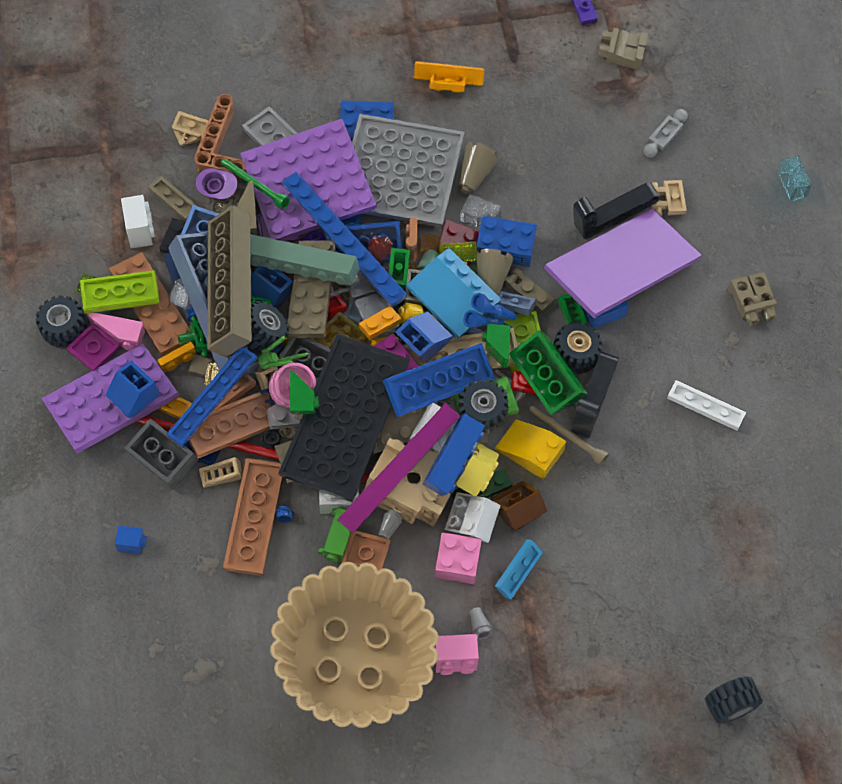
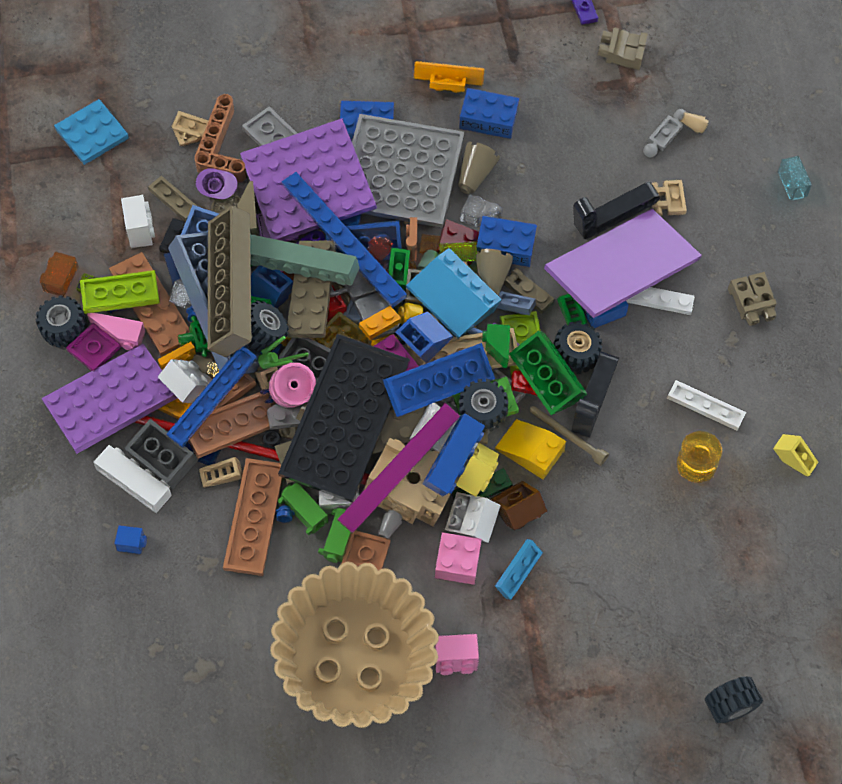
(59, 274): none -> clear orange brick
(91, 131): none -> dark azure plate
(131, 389): blue slope -> none
(132, 478): none -> white brick
(184, 379): none -> white brick
(280, 200): green piece -> none
(301, 396): green slope -> none
(304, 507): none -> bright green brick
(480, 624): light grey cone -> none
(481, 304): blue piece -> none
(489, 113): none -> blue brick
(664, 300): none -> white plate
(695, 122): none -> tan cone
(699, 456): none -> clear yellow wheel
(796, 454): none -> light yellow slope

